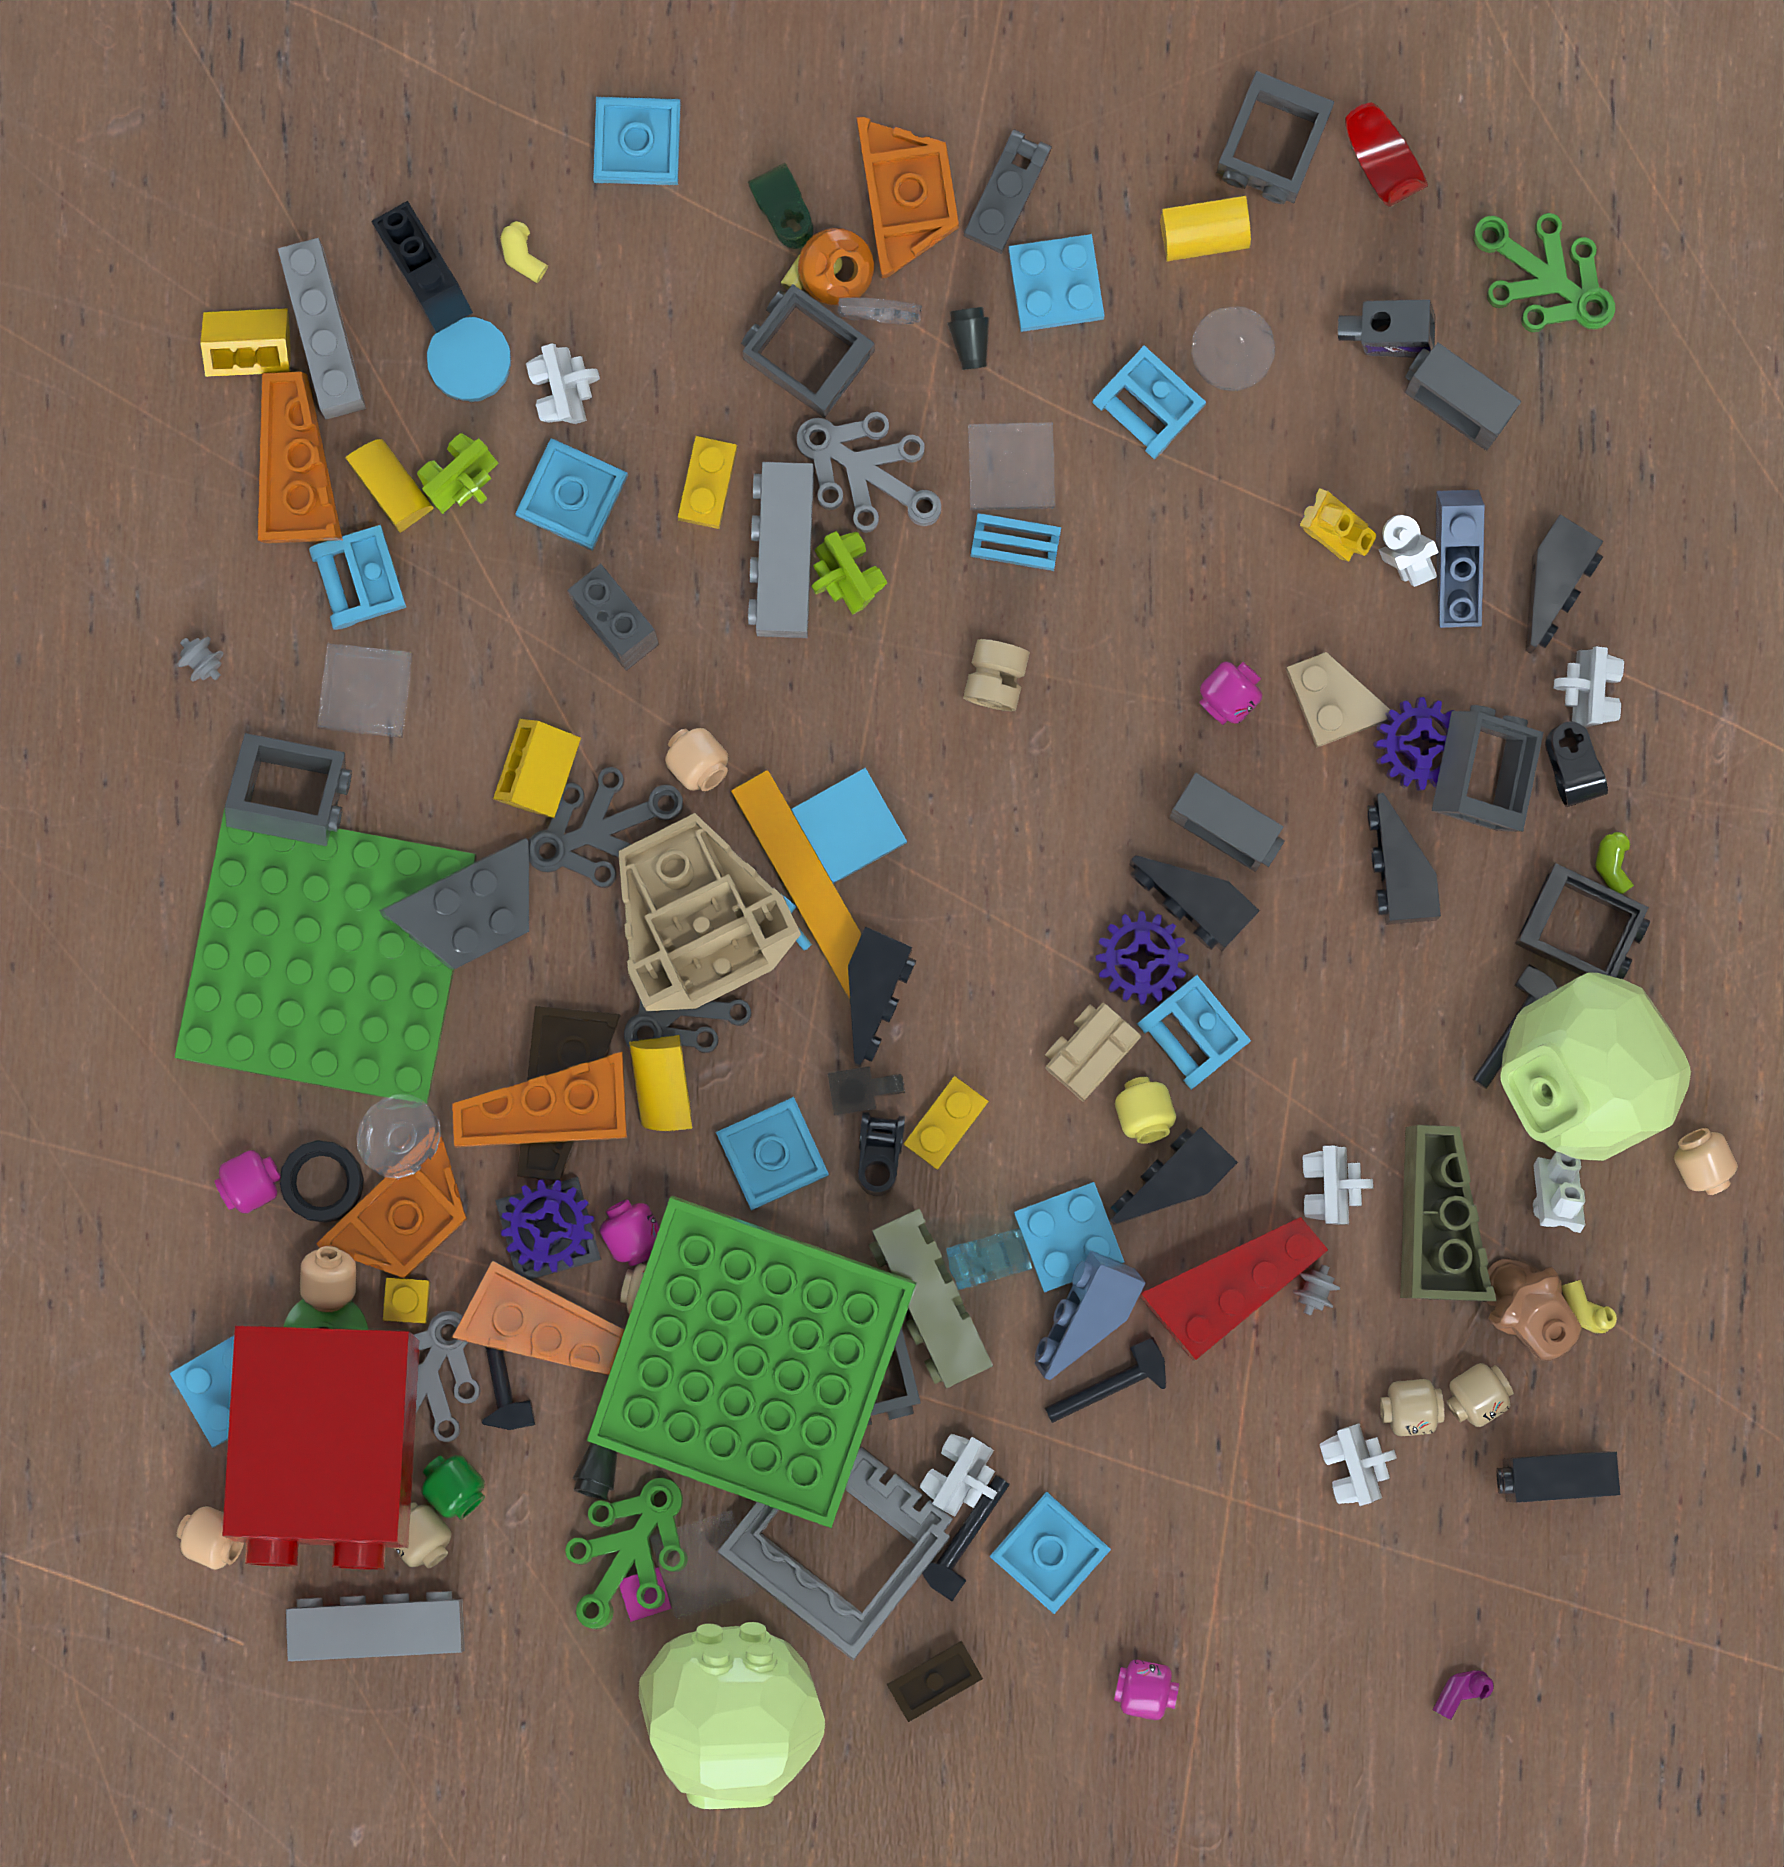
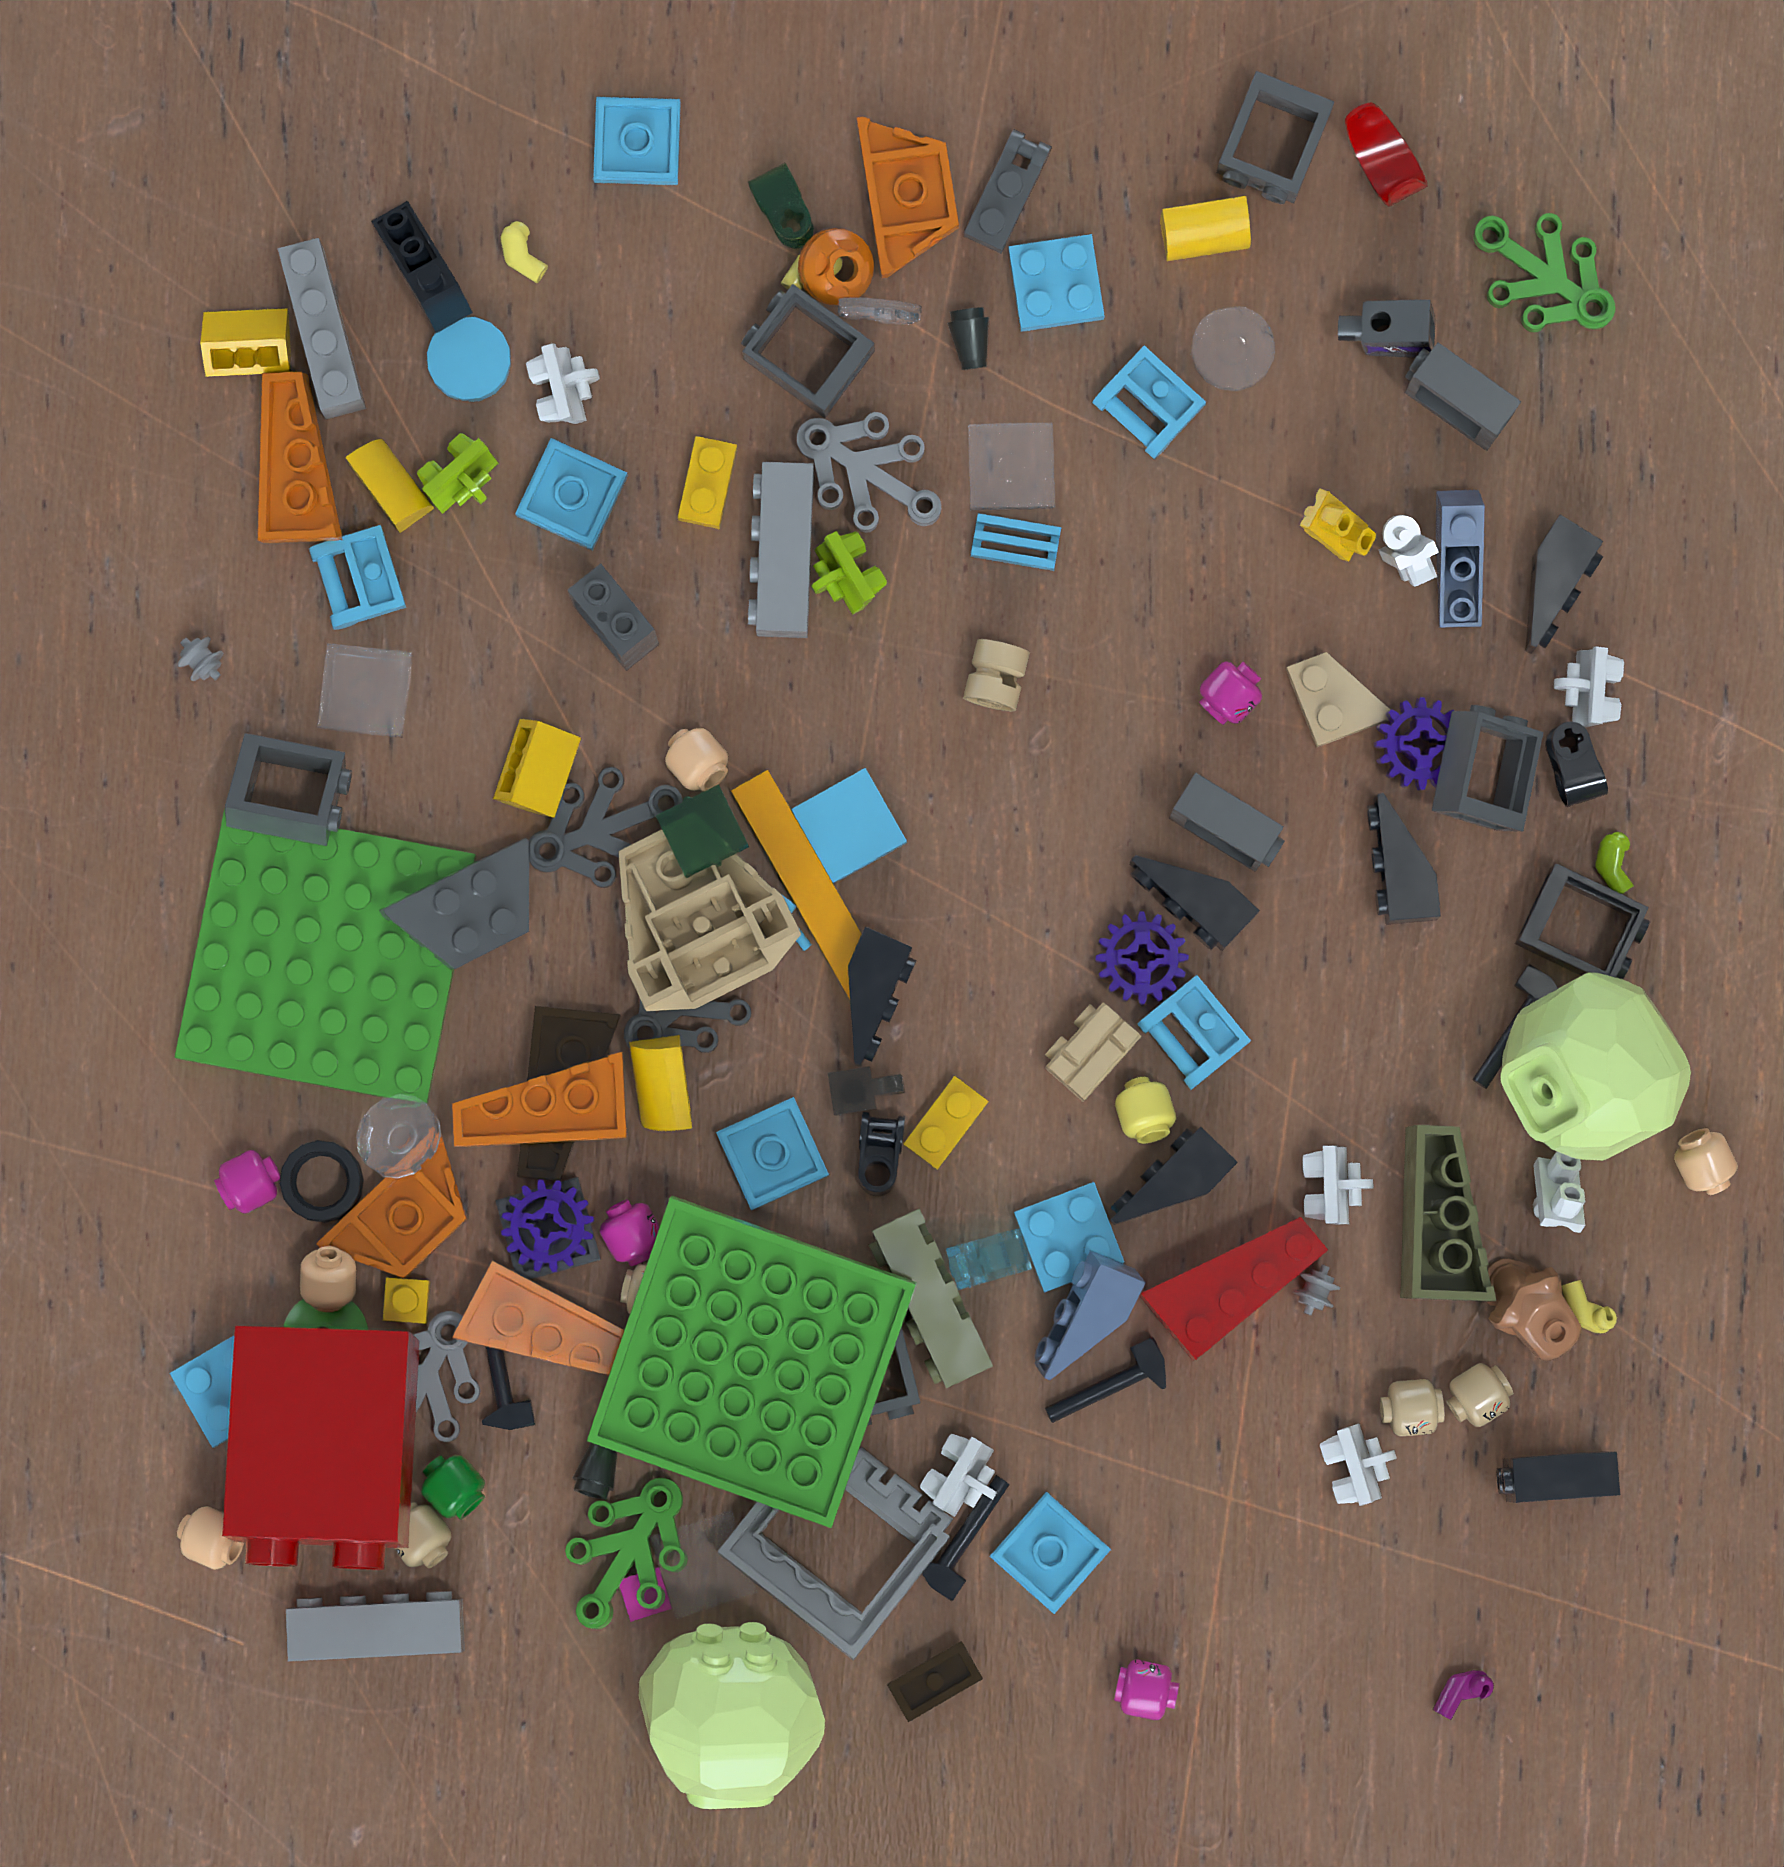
(702, 831): none -> clear green piece

